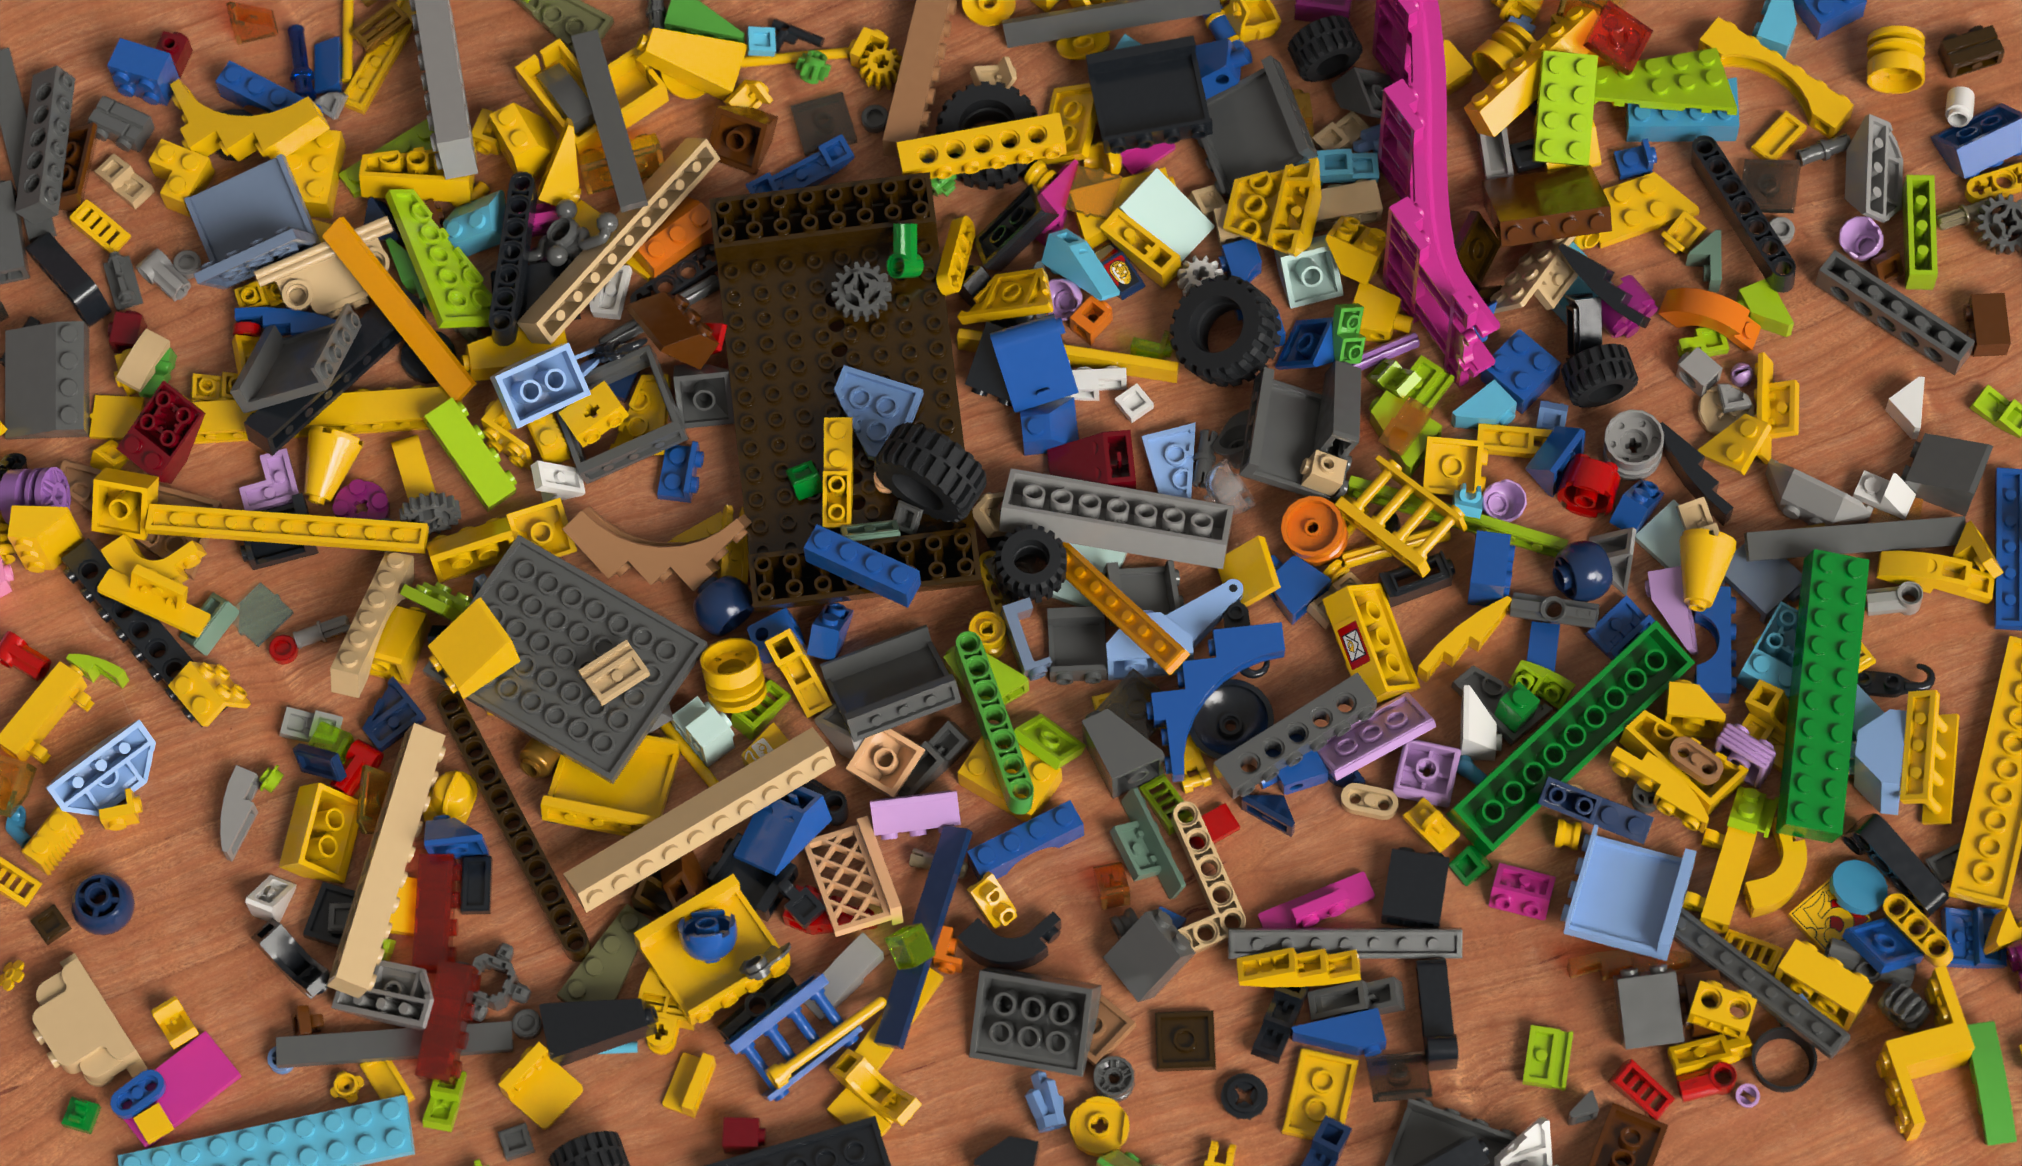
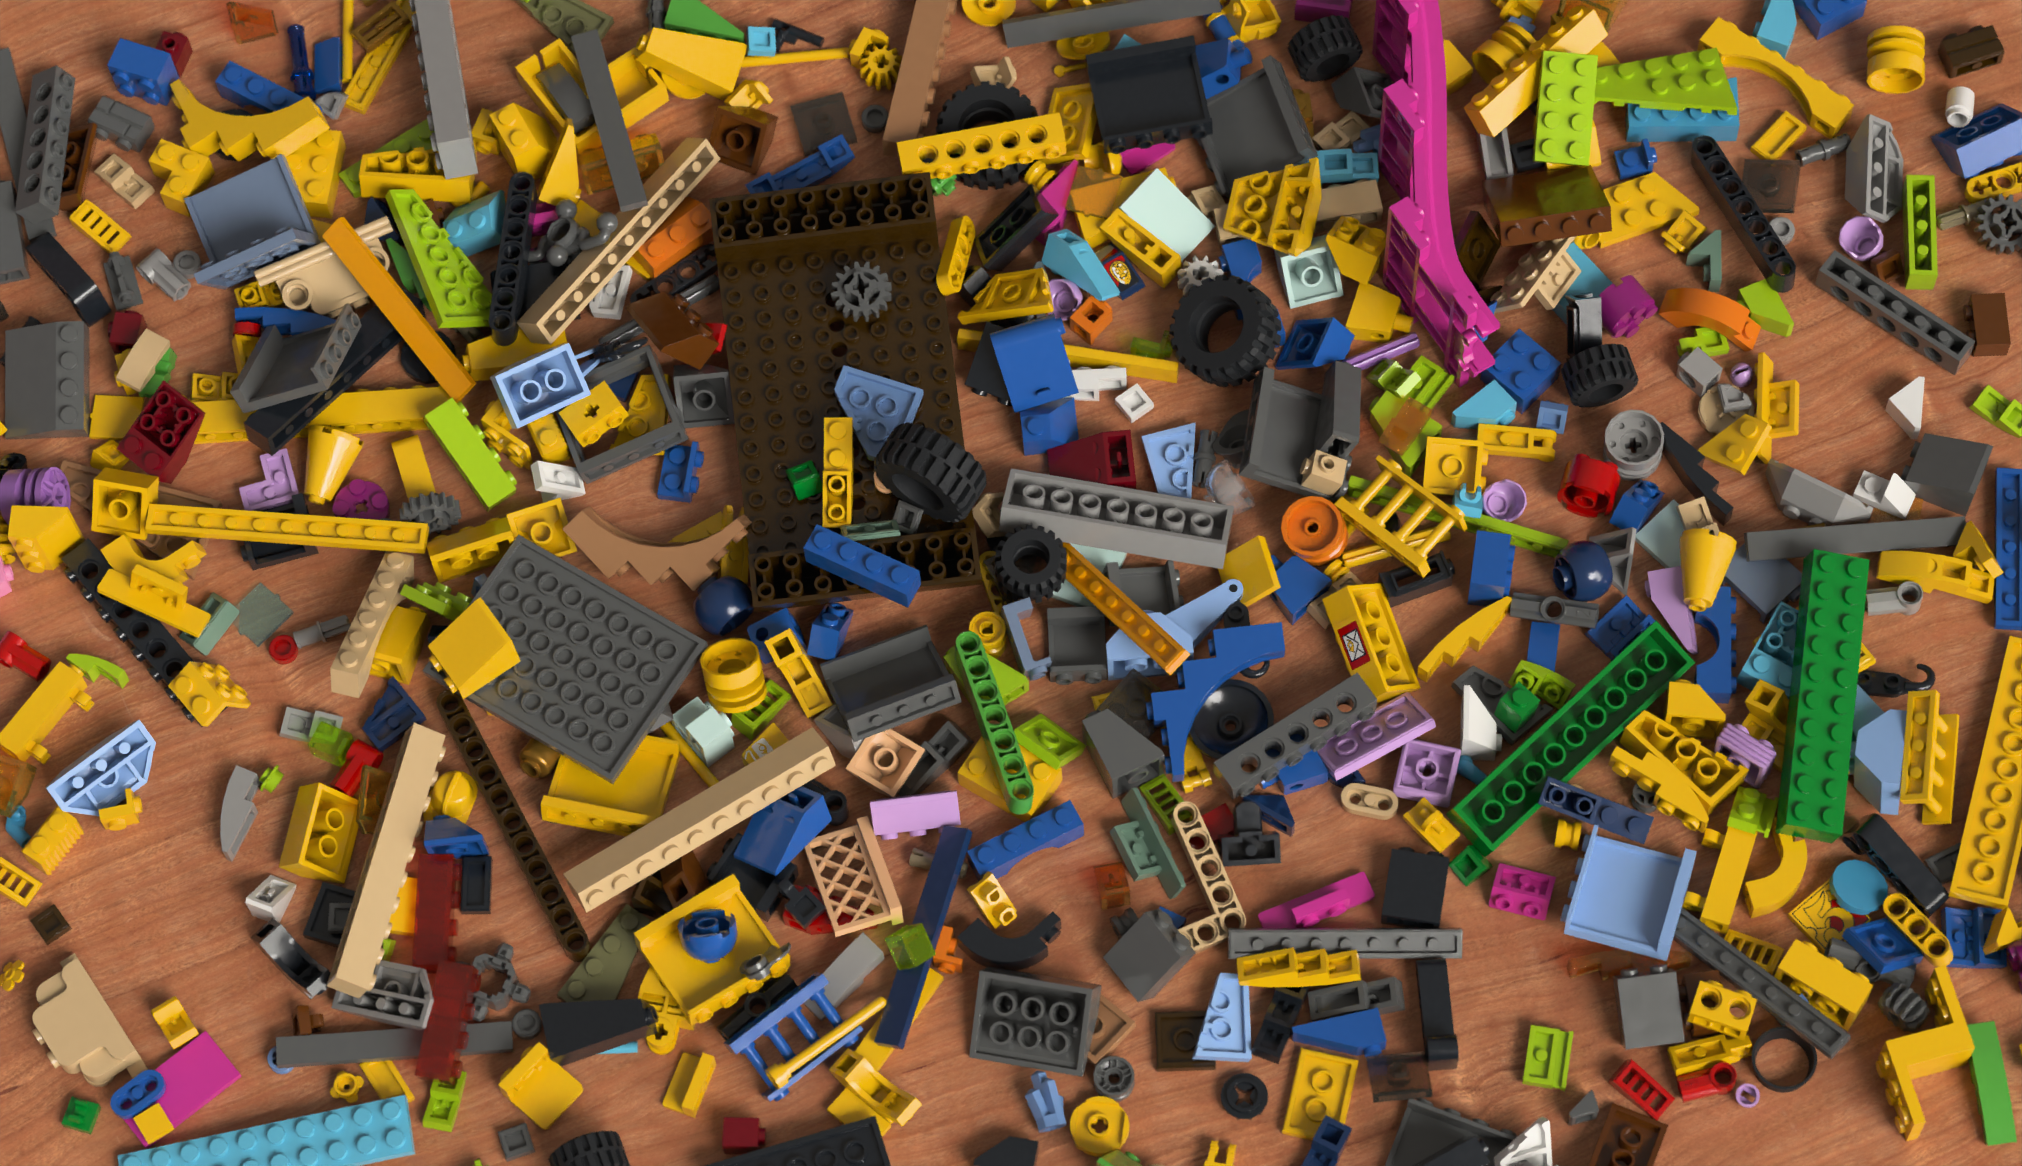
(105, 918): dark blue wheel -> none
(319, 762): dark blue tile -> none
(614, 672): tan plate -> none
(813, 67): bright green gear -> none
(905, 260): green piece -> none
(1060, 71): none -> yellow hinge
(1226, 1024): none -> light blue wing
(1249, 842): none -> black brick
(1347, 340): bright green slope -> none
(1554, 454): blue slope -> none
(1598, 280): black slope -> none
(1618, 37): clear red plate -> none
(1696, 760): medium nougat plate -> none

